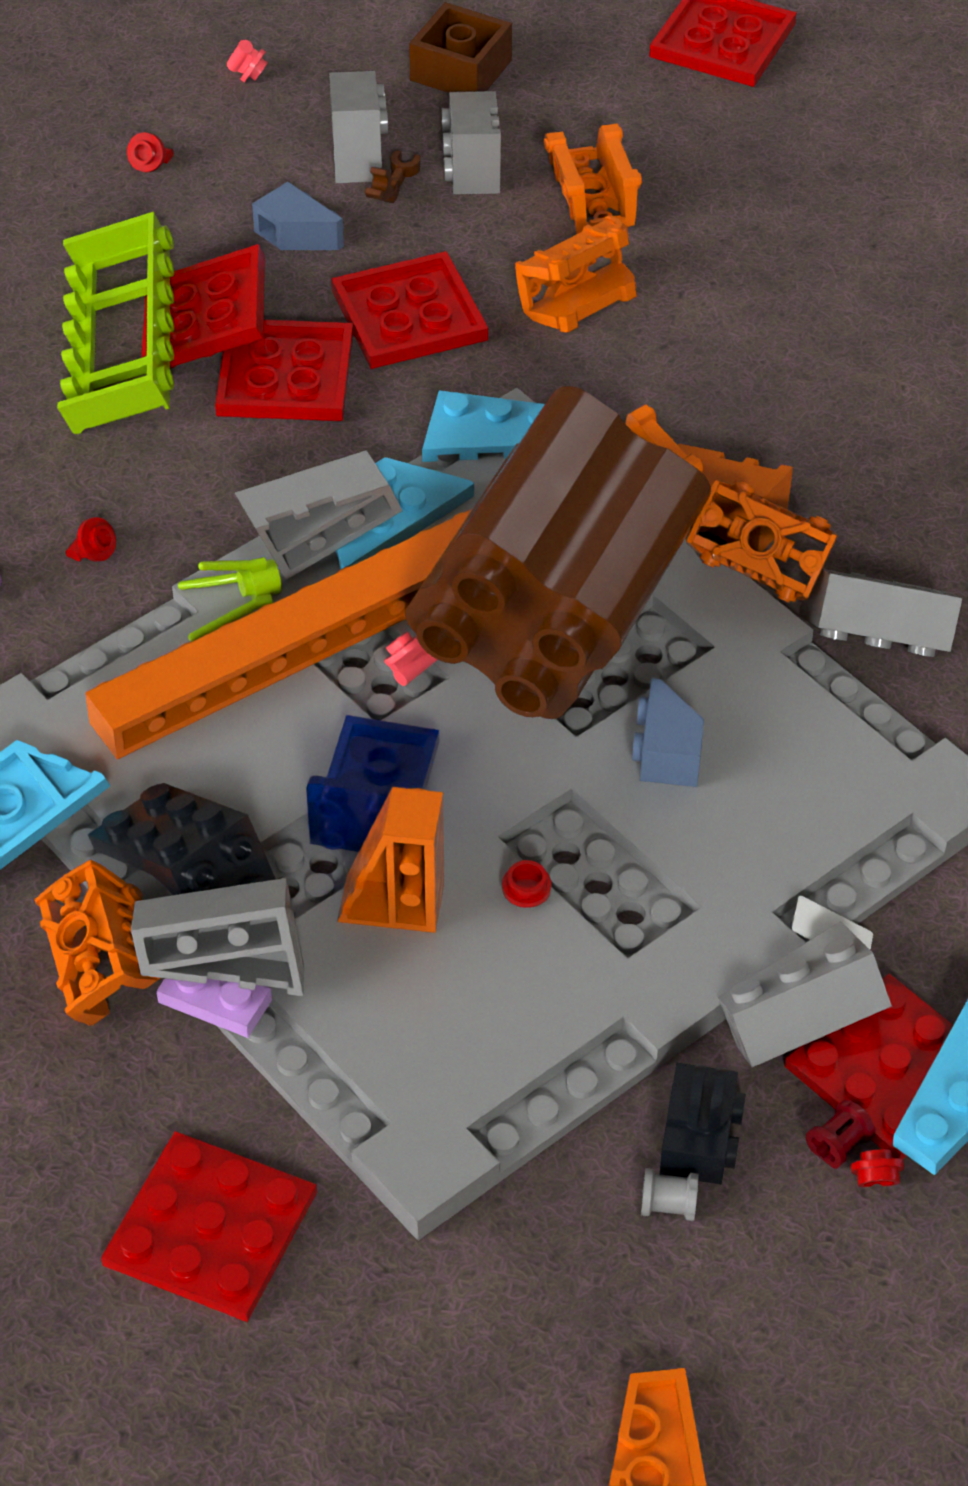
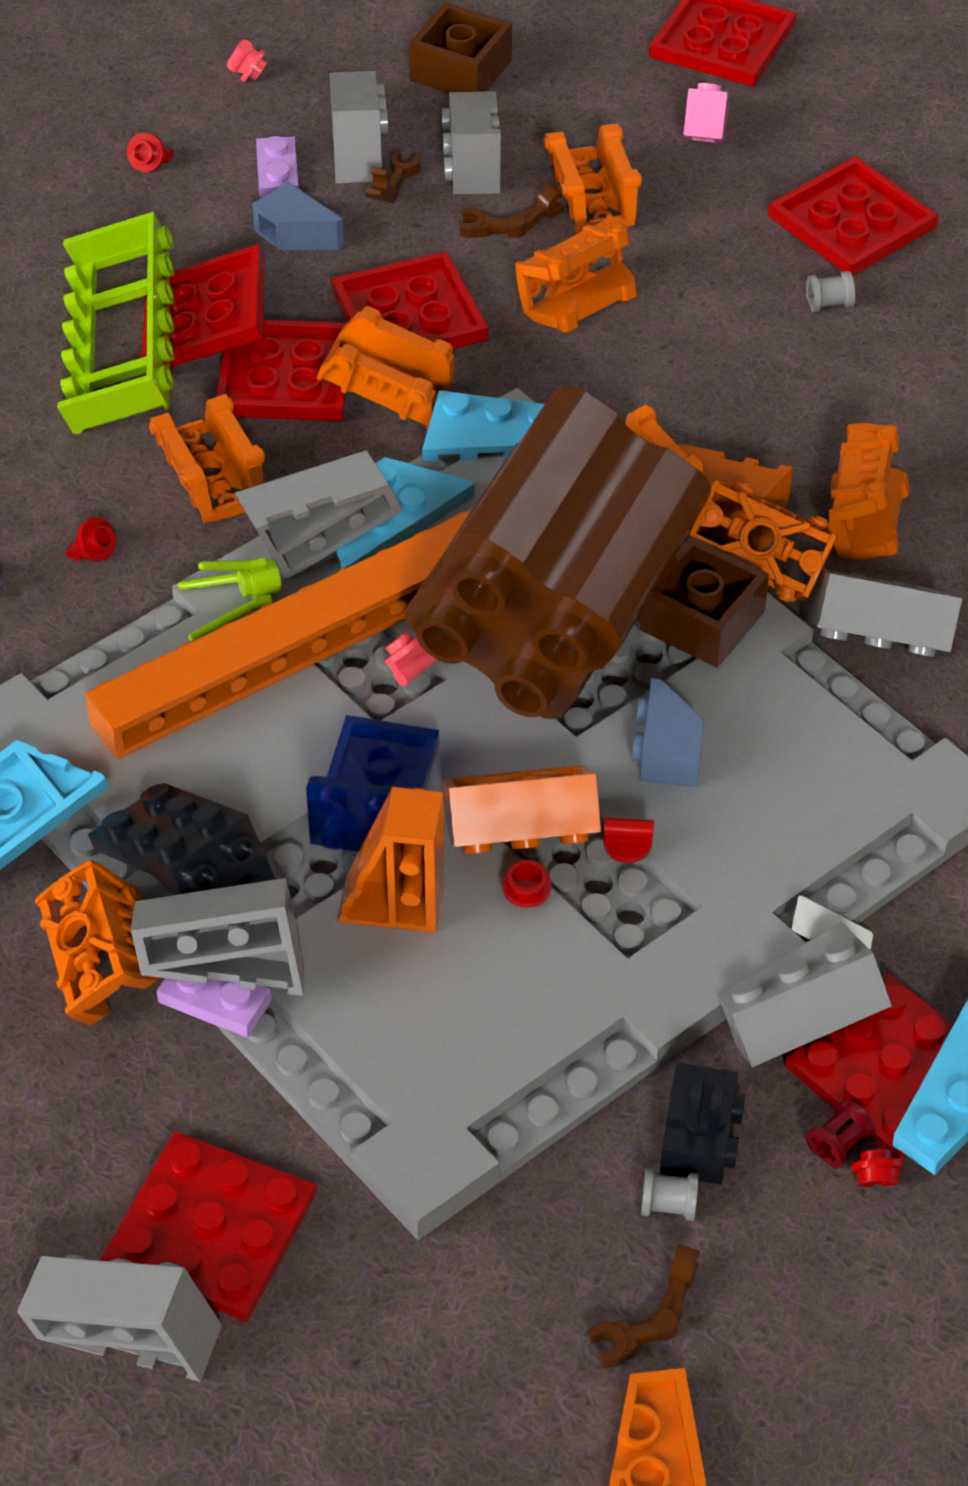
(122, 1307): none -> light grey wedge
(233, 455): none -> orange piece
(276, 163): none -> lavender plate
(389, 365): none -> orange piece
(515, 225): none -> reddish brown piece
(521, 807): none -> orange slope
(628, 838): none -> red plate
(661, 1325): none -> reddish brown piece
(705, 602): none -> reddish brown brick
(706, 113): none -> bright pink slope
(830, 291): none -> light grey bush
(853, 215): none -> red plate
(867, 493): none -> orange piece

